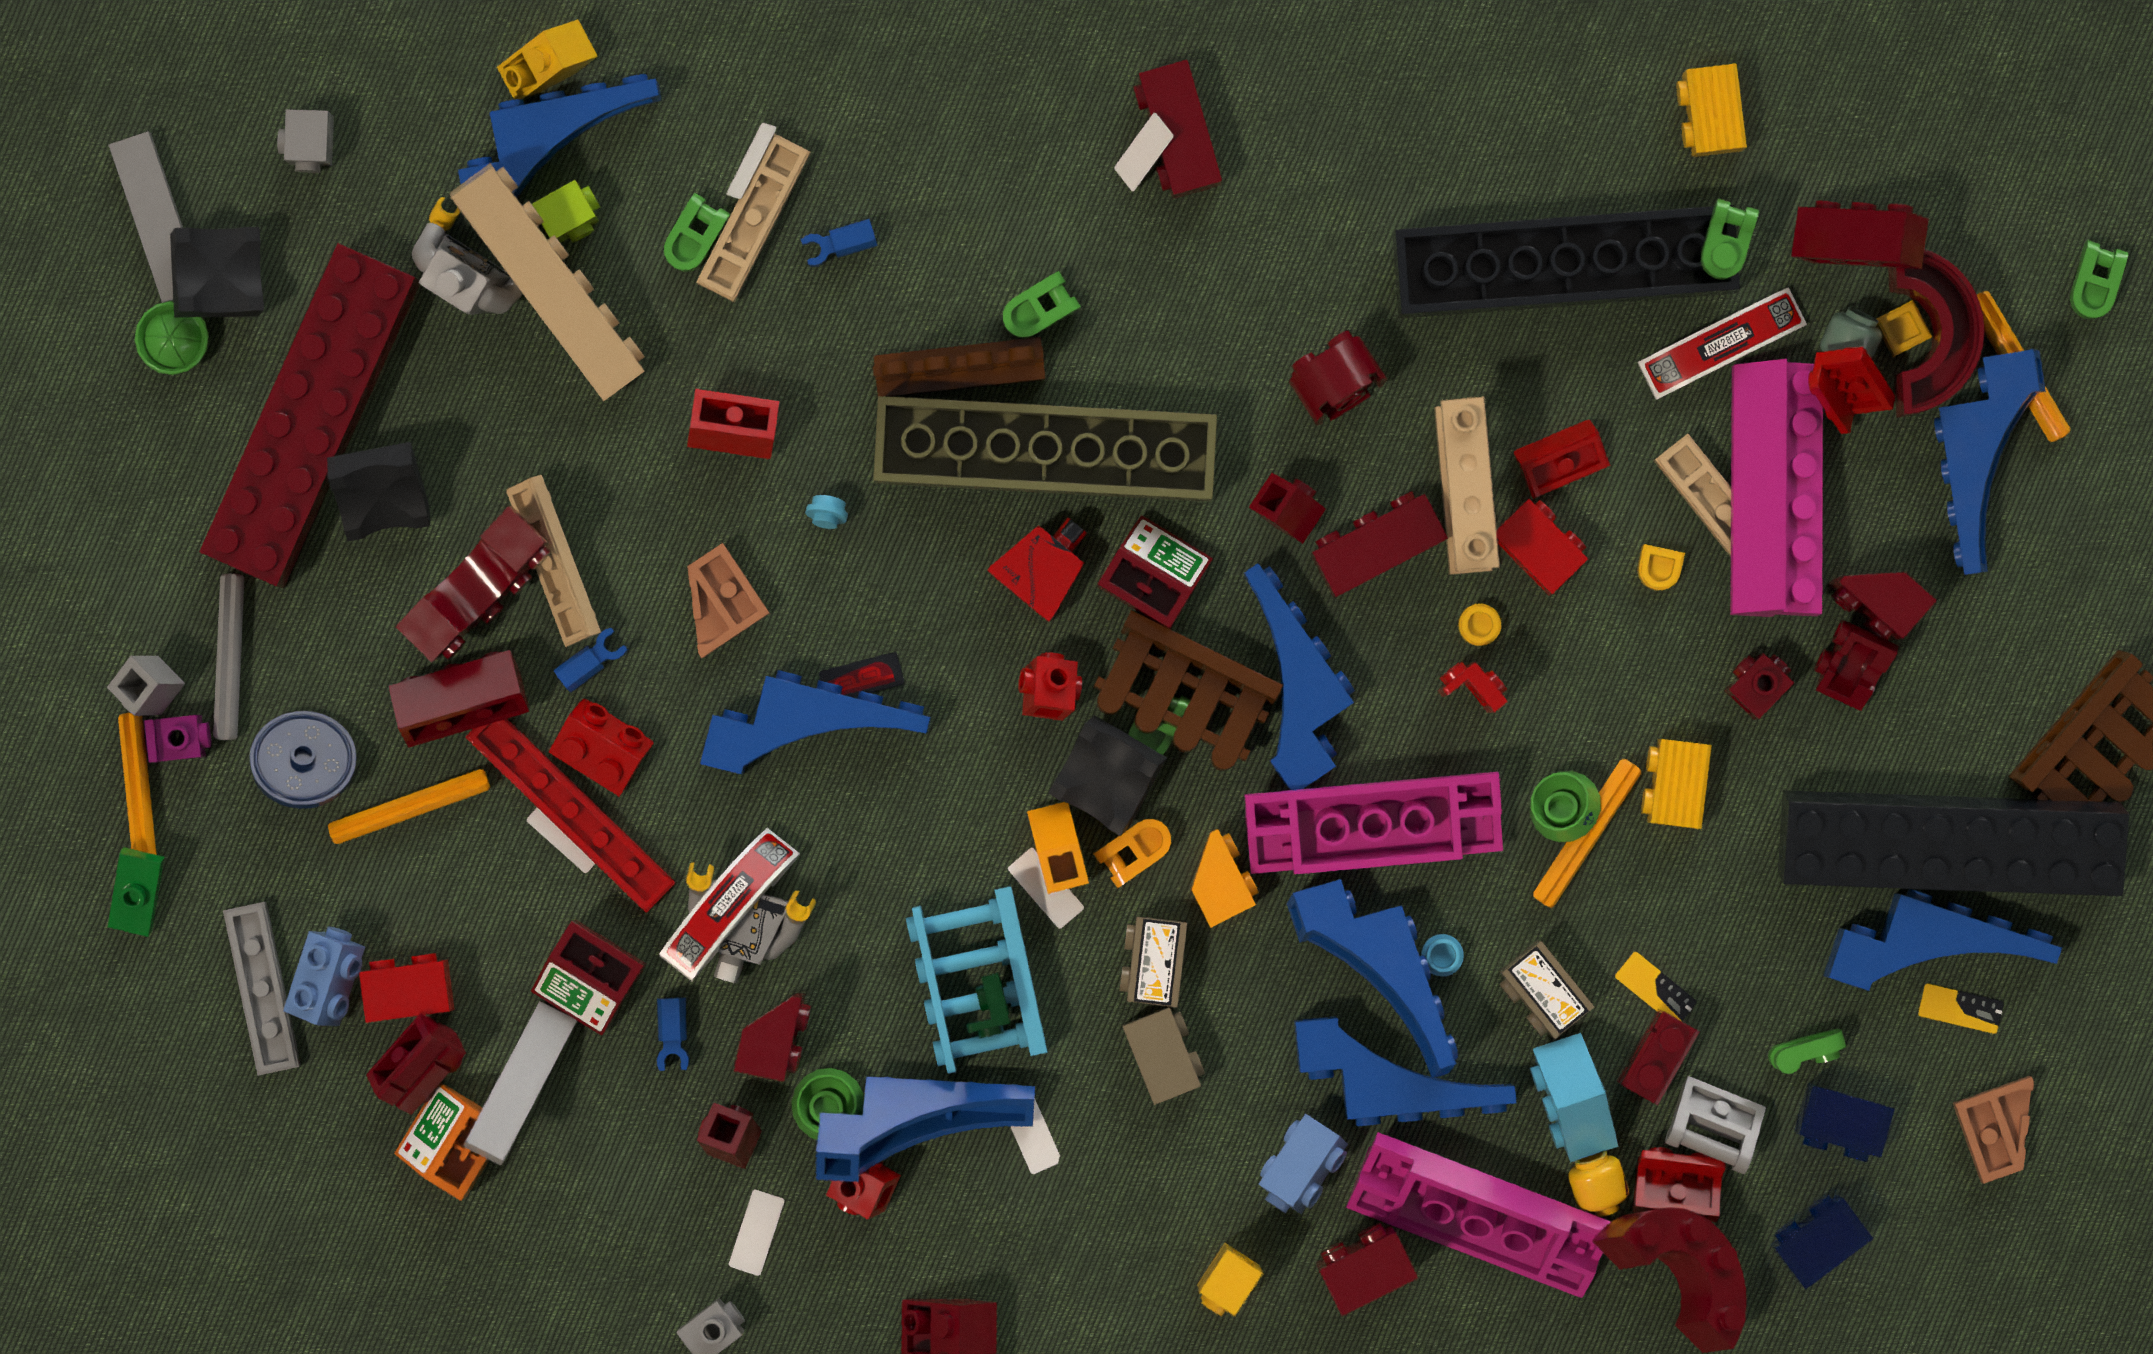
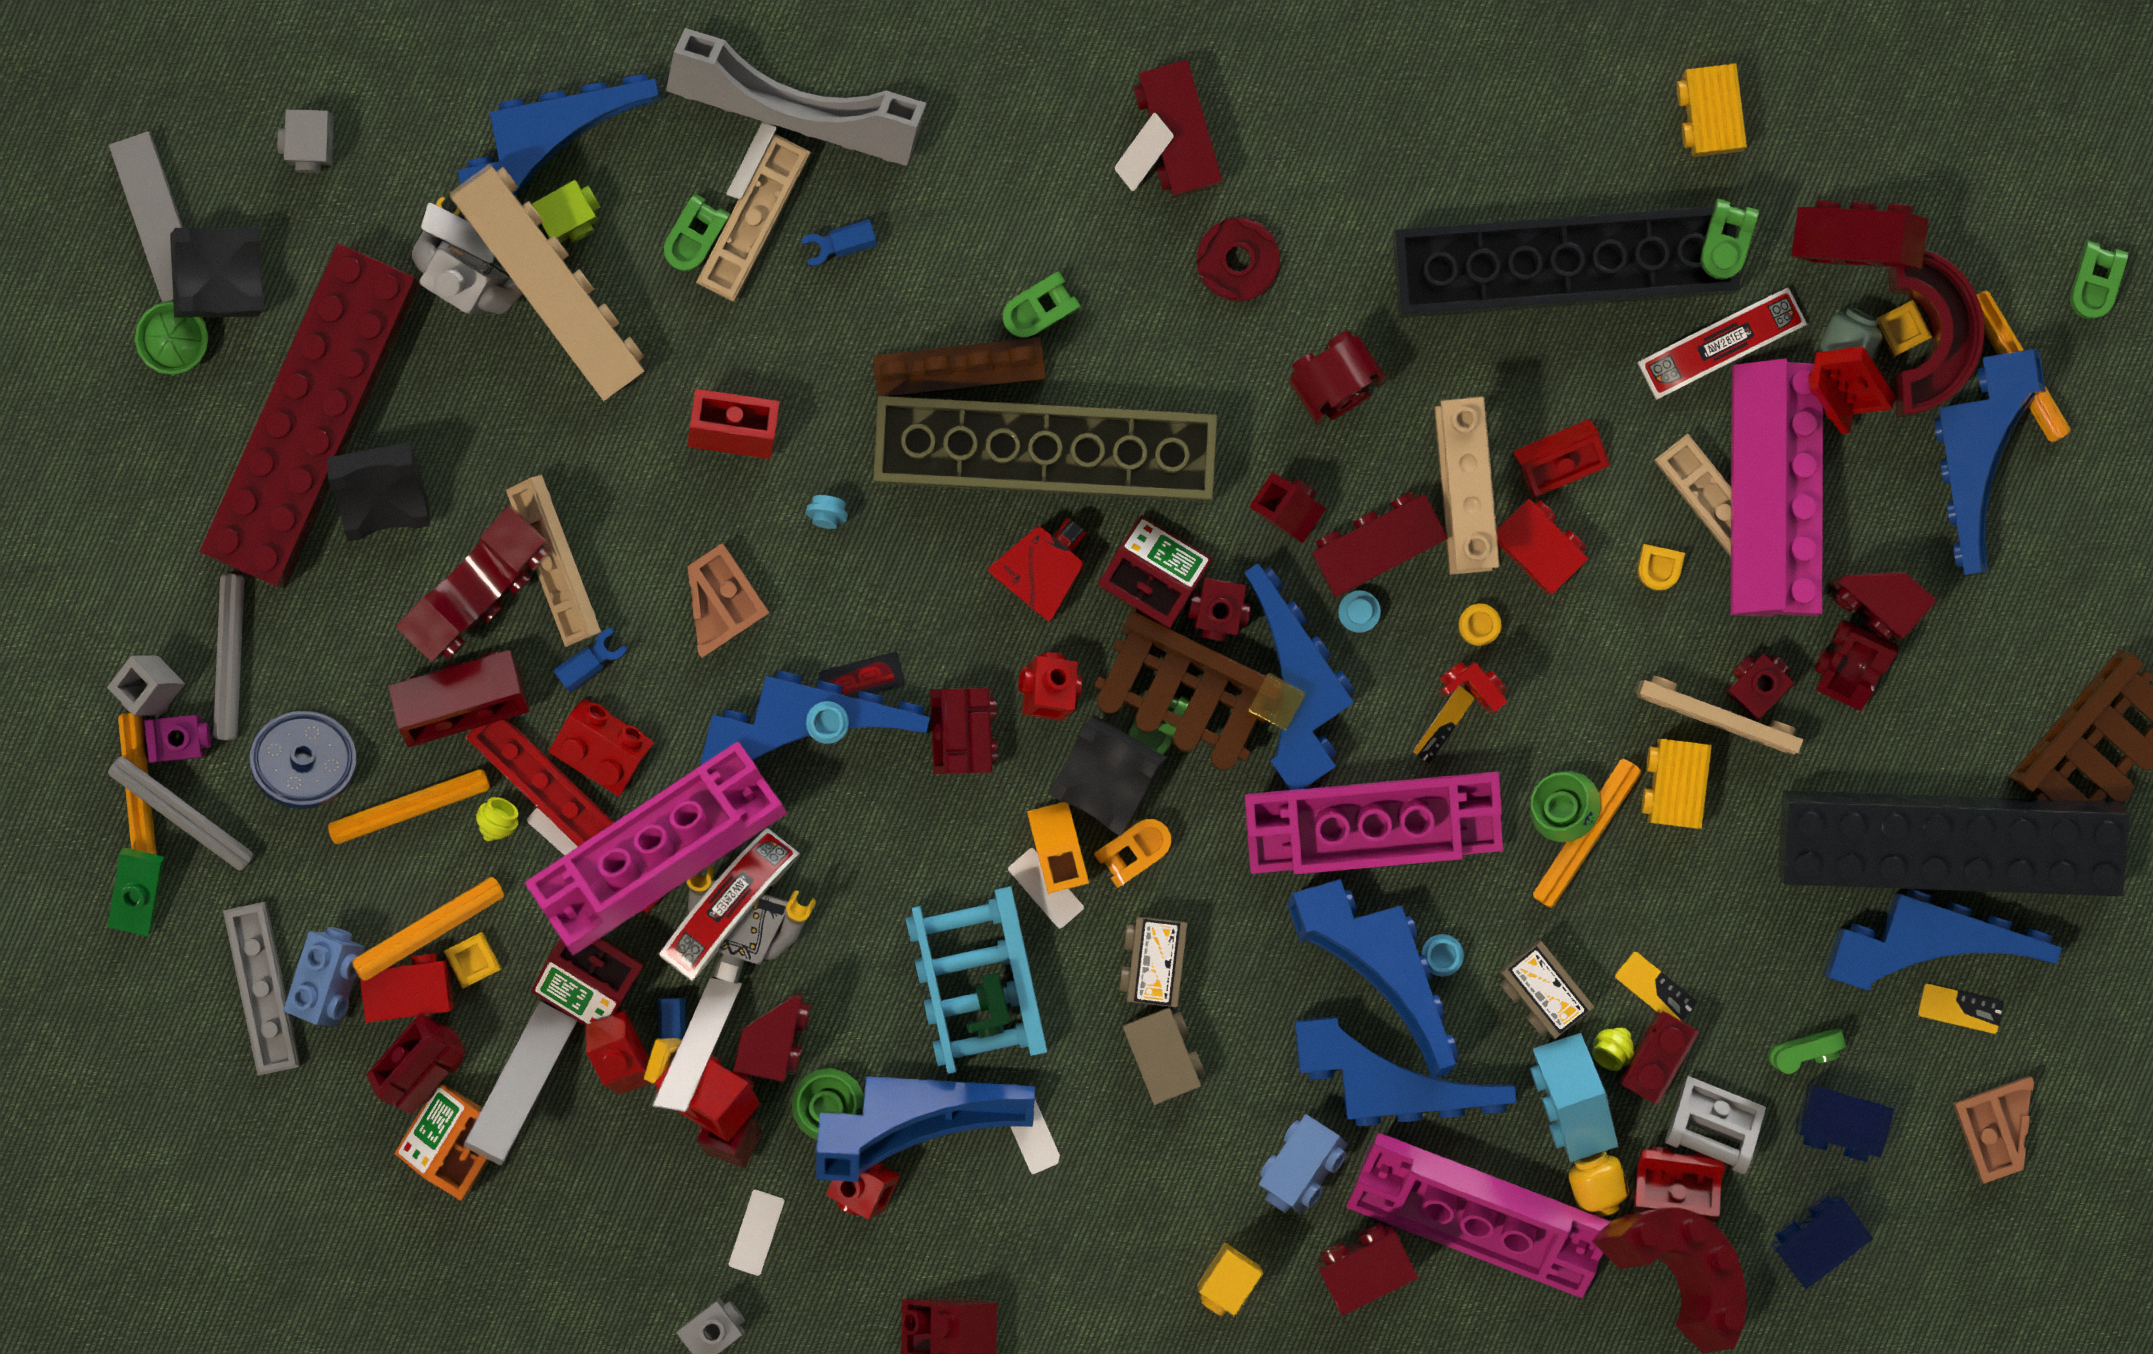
(180, 813): none -> light grey axle
(428, 928): none -> light orange axle
(455, 231): none -> white sticker
(472, 960): none -> yellow tile
(497, 819): none -> neon yellow plate
(547, 60): yellow slope -> none
(617, 1053): none -> red slope
(655, 848): none -> dark pink slope
(661, 1057): none -> yellow tile
(697, 1044): none -> white sticker
(716, 75): none -> light grey arch
(720, 1100): none -> red brick
(827, 722): none -> medium azure plate
(962, 731): none -> dark red brick
(1214, 592): none -> dark red brick
(1218, 883): light orange slope -> none
(1238, 285): none -> dark red tile
(1277, 701): none -> clear yellow tile
(1359, 611): none -> medium azure plate
(1444, 724): none -> yellow sticker
(1613, 1048): none -> neon yellow plate
(1663, 693): none -> tan plate

